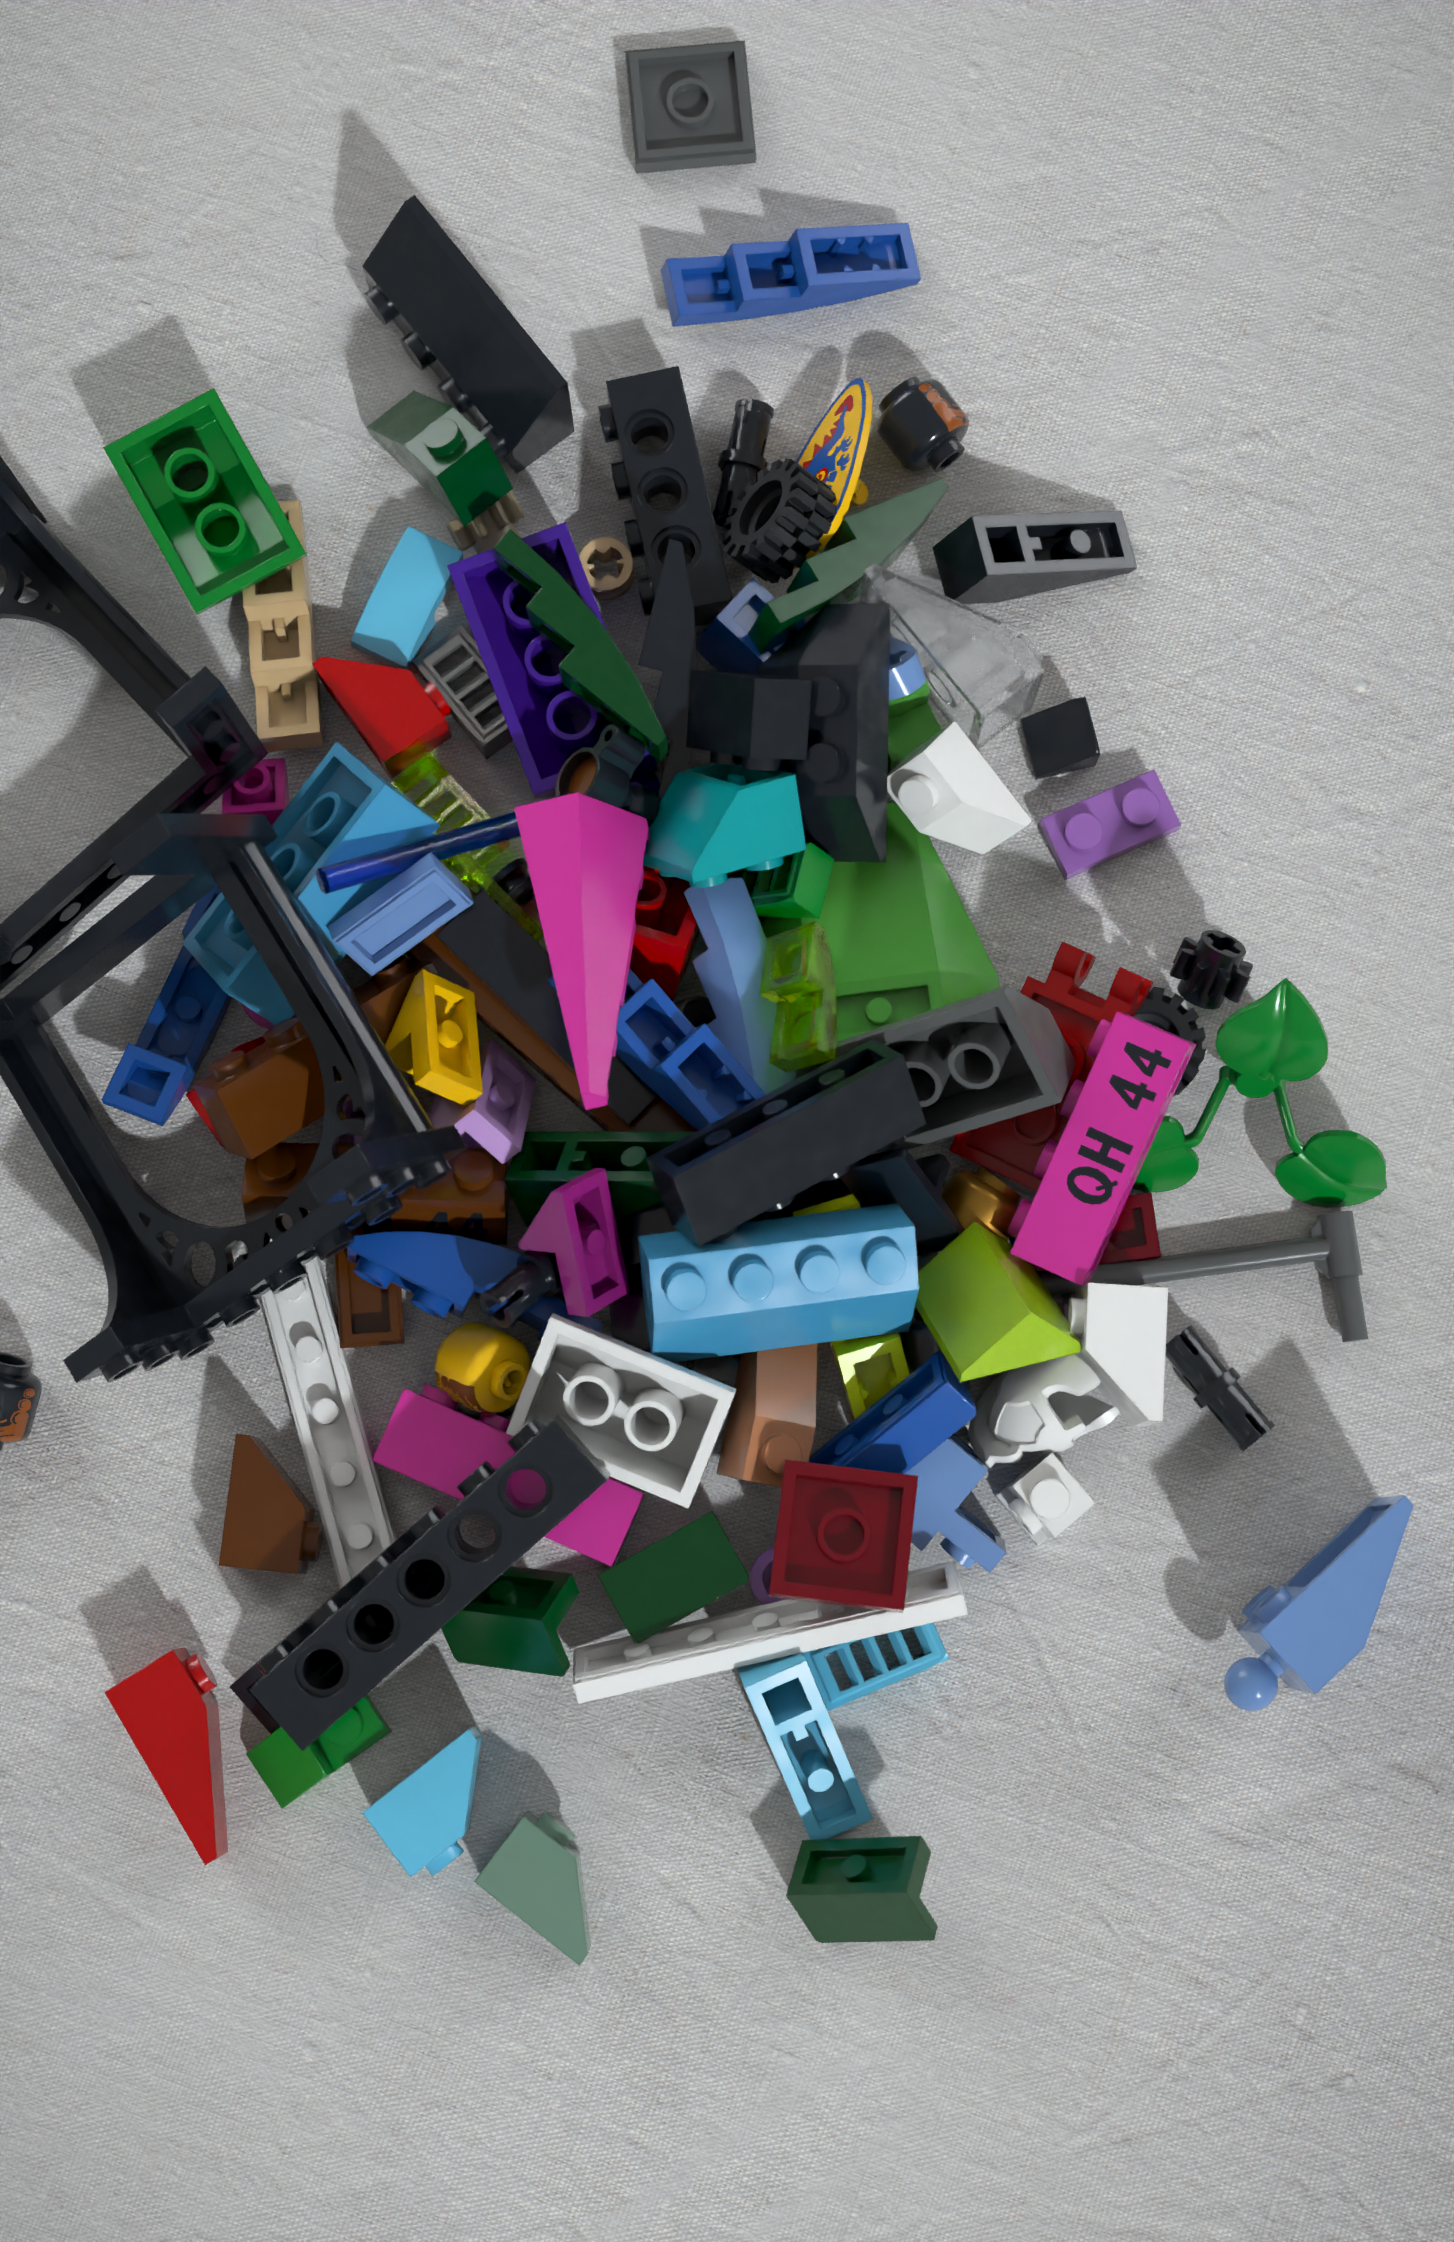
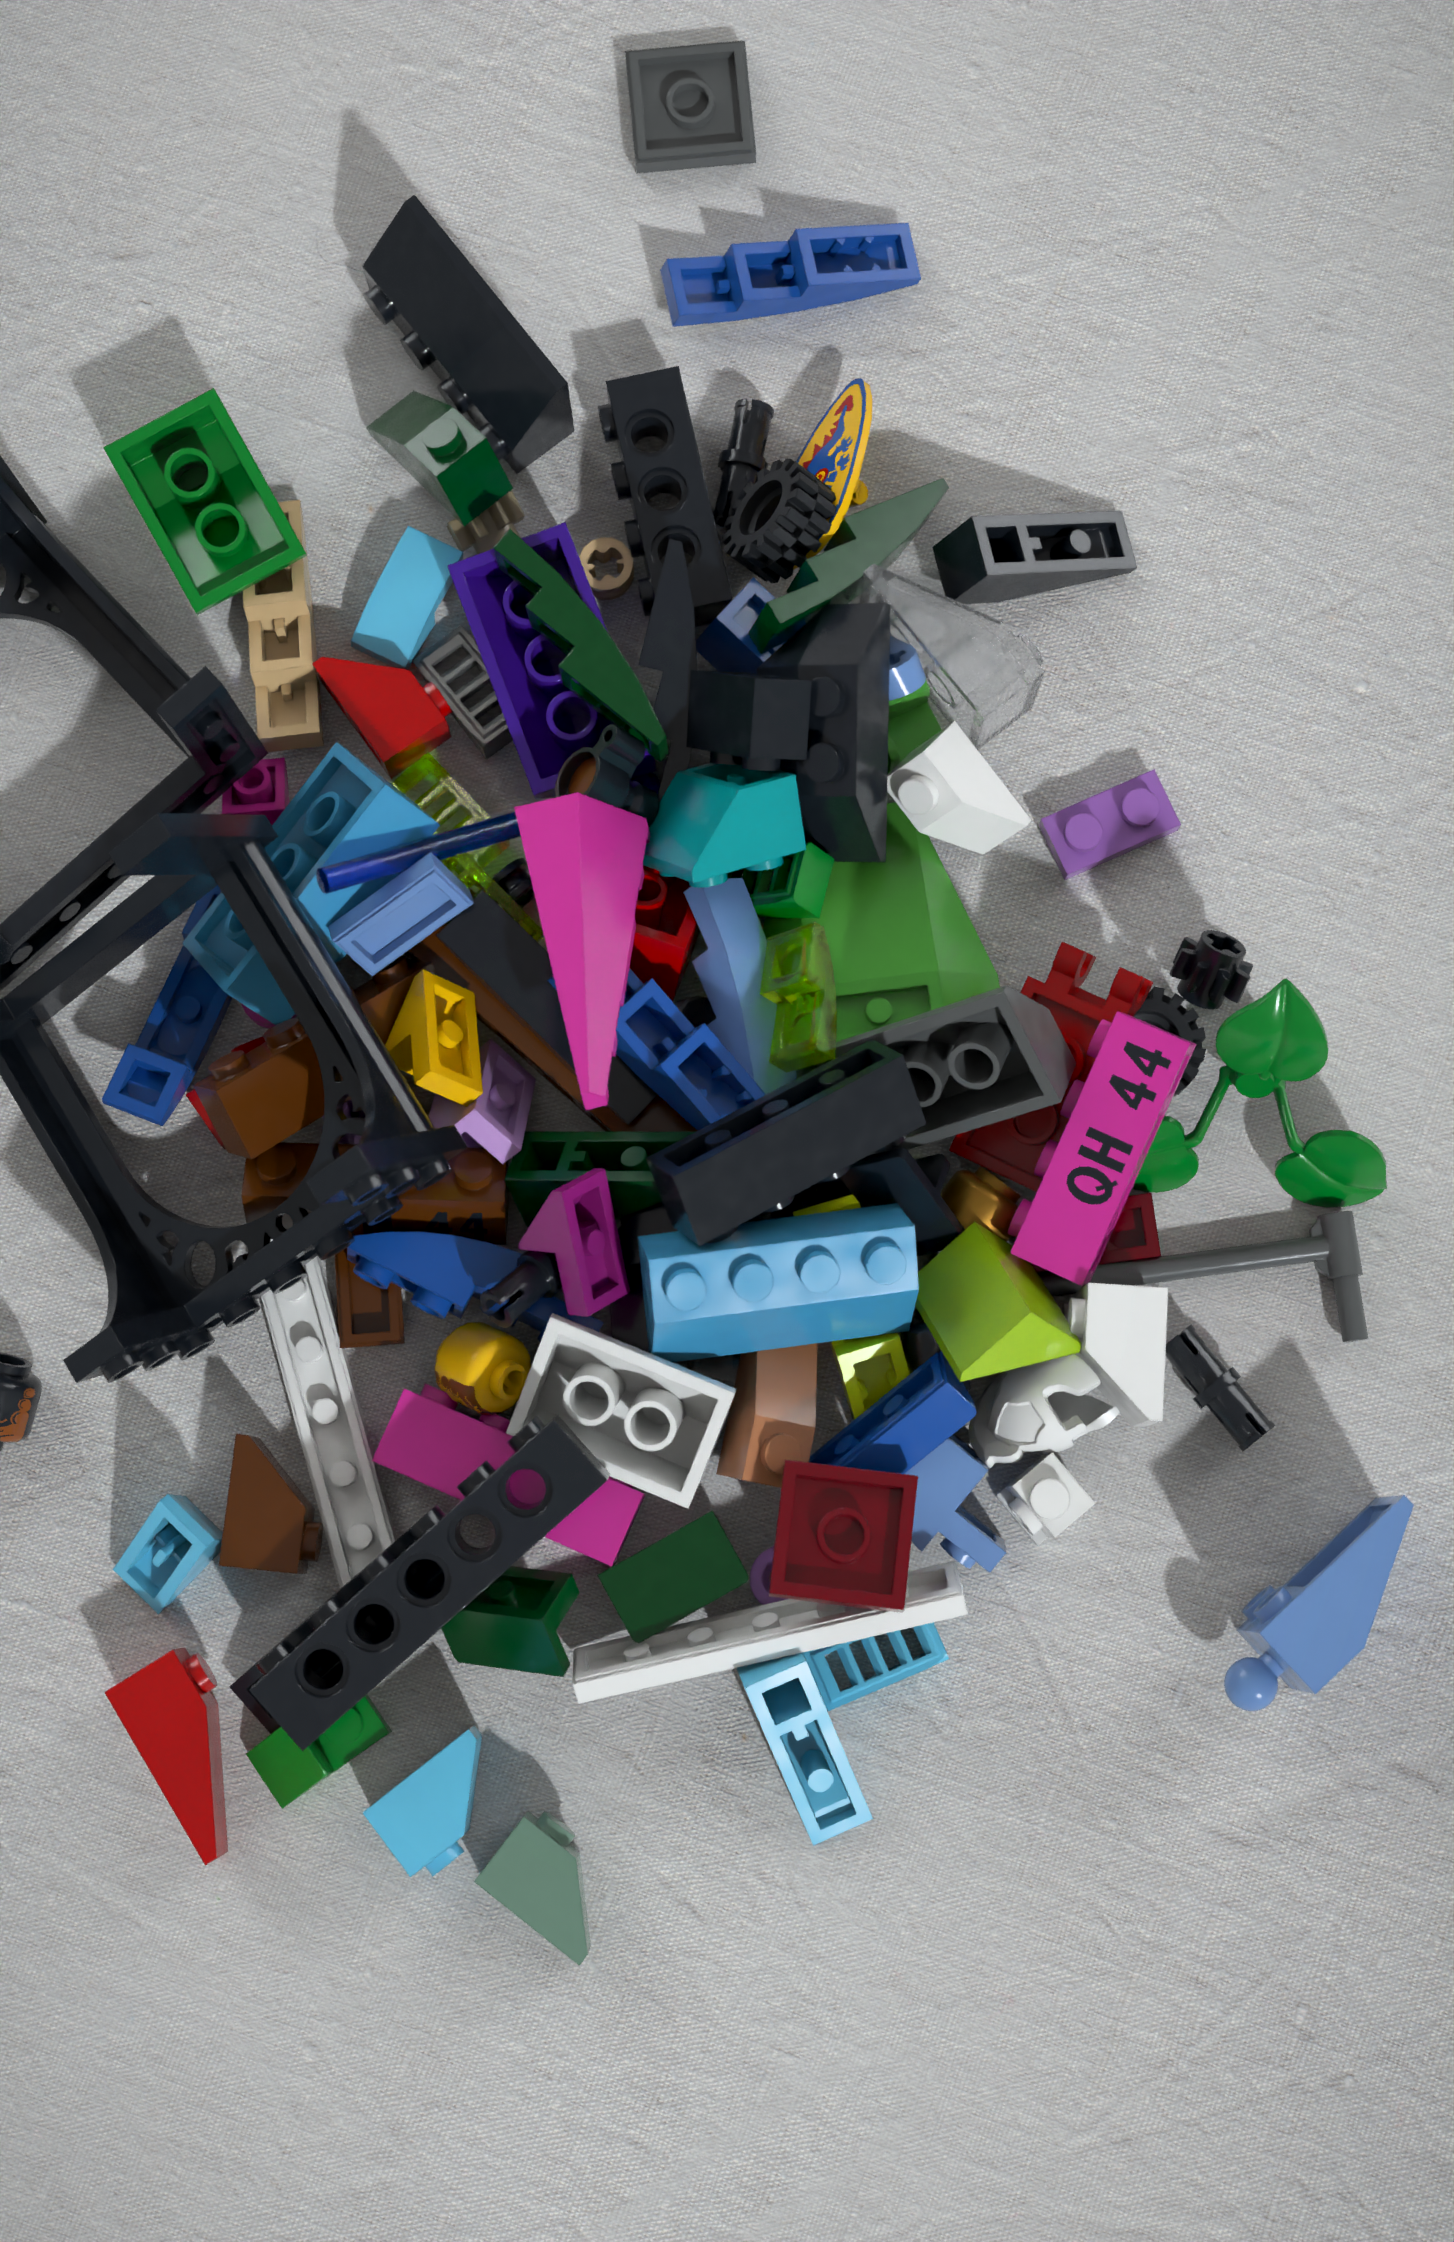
(169, 1551): none -> medium azure slope
(862, 1889): dark green panel -> none
(922, 425): black head -> none
(1061, 739): black slope -> none

